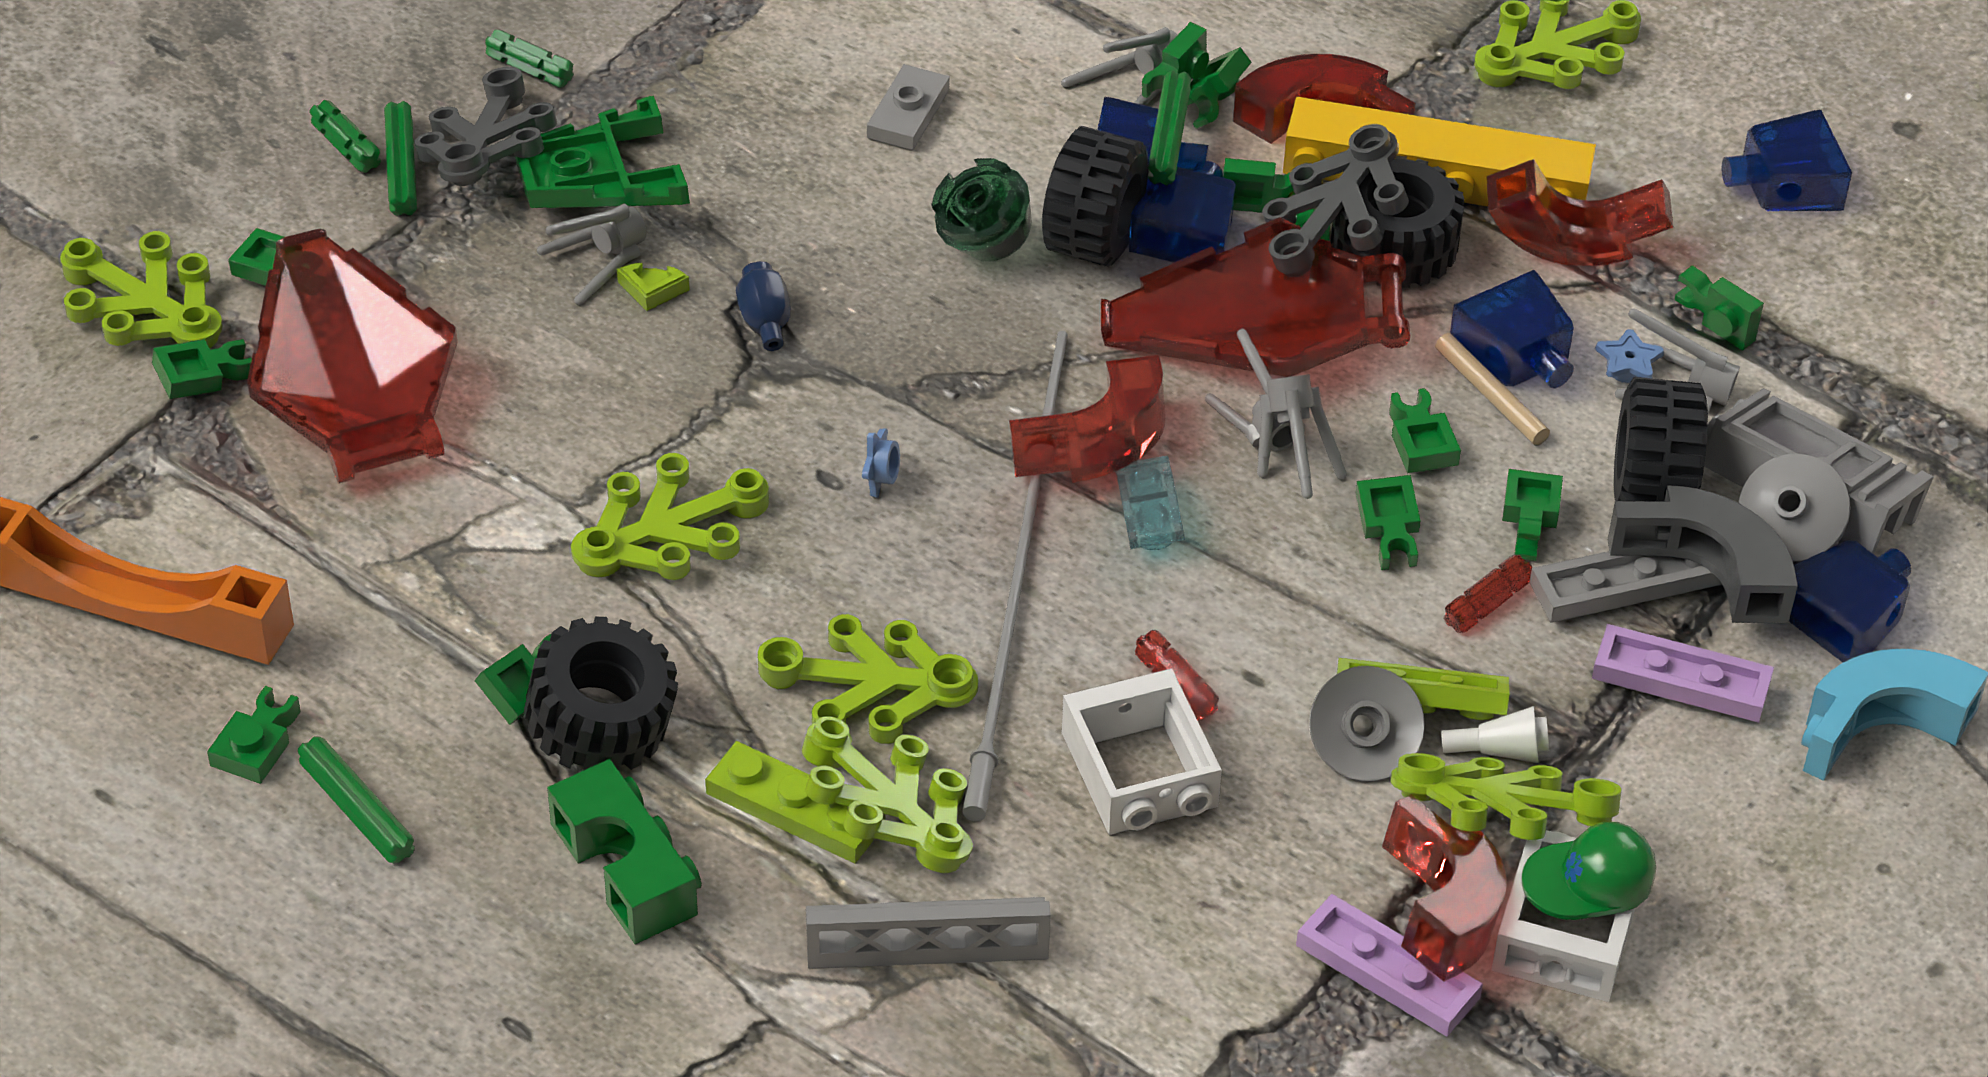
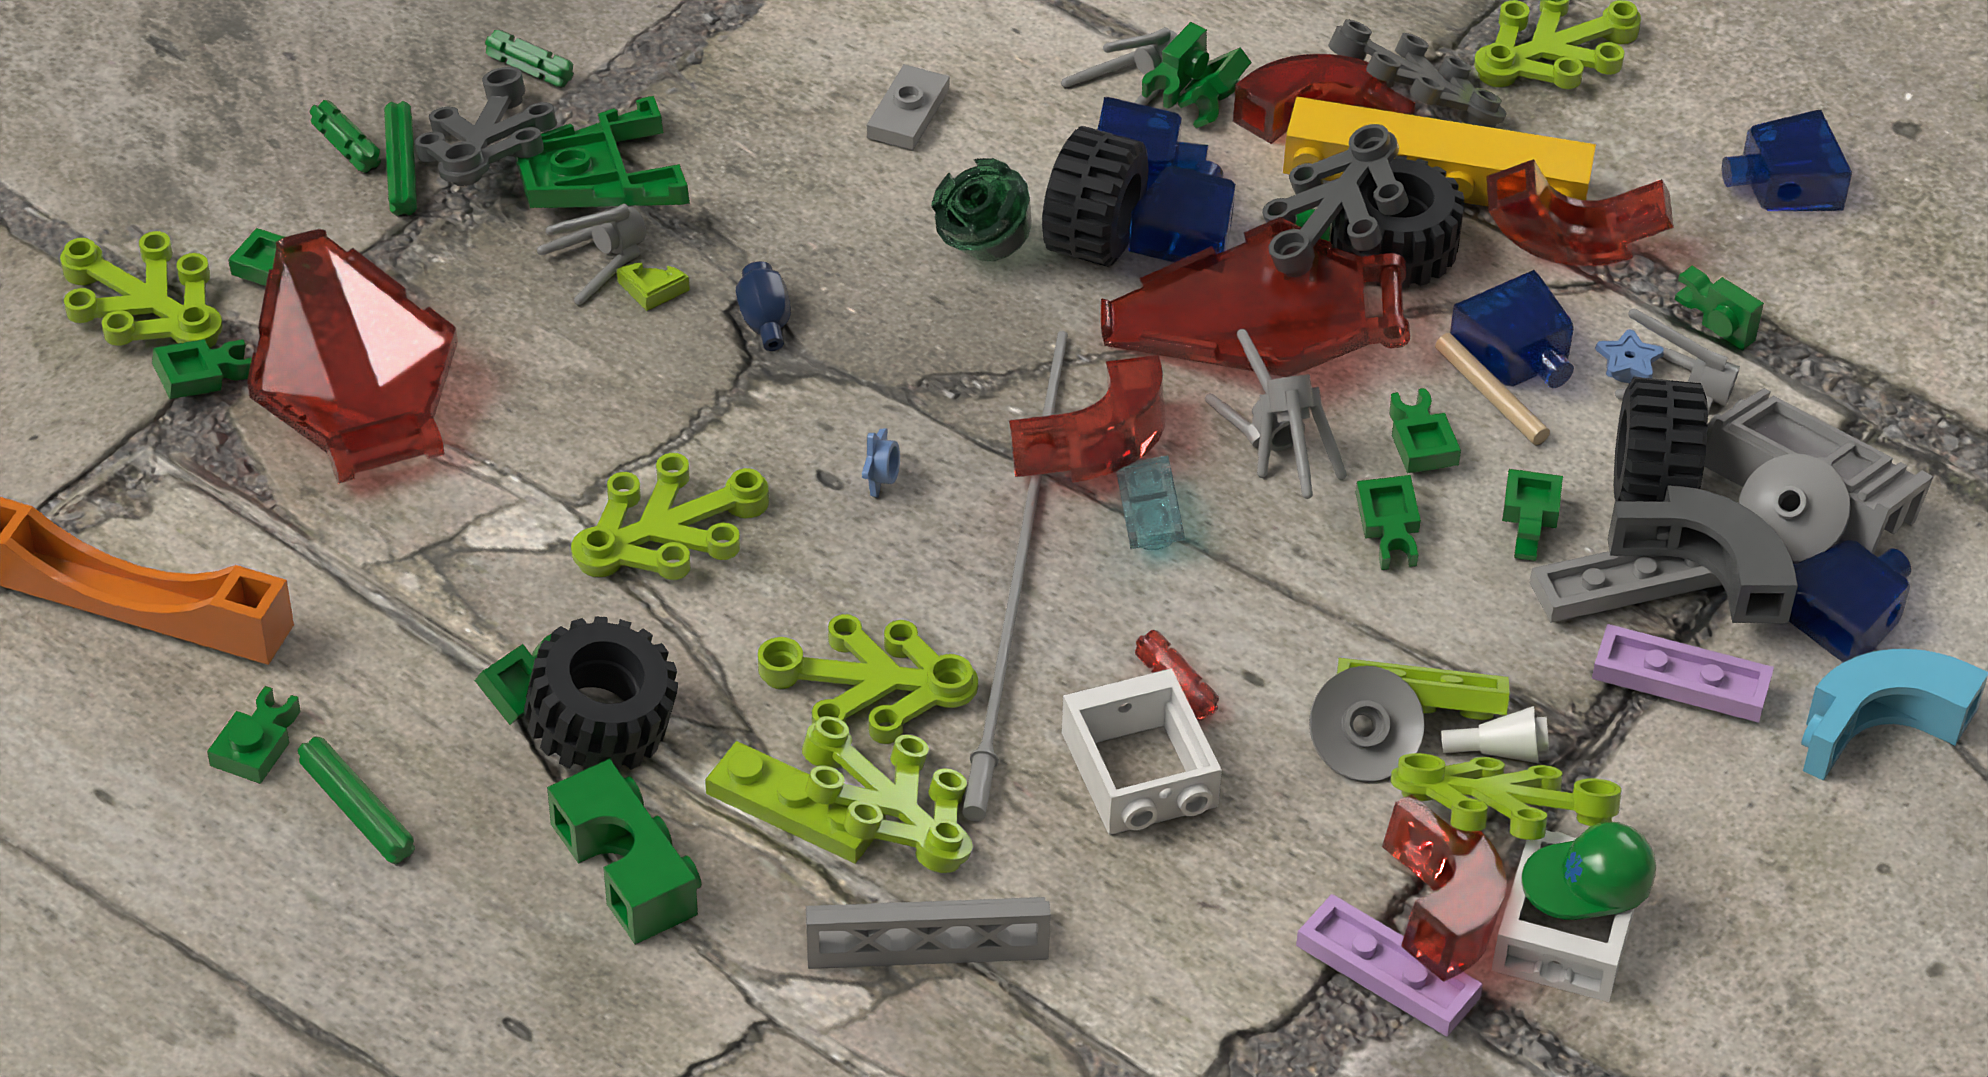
(1169, 128): green axle -> none
(1256, 183): green plate -> none
(1428, 85): none -> dark grey plant
(1488, 594): clear red axle -> none

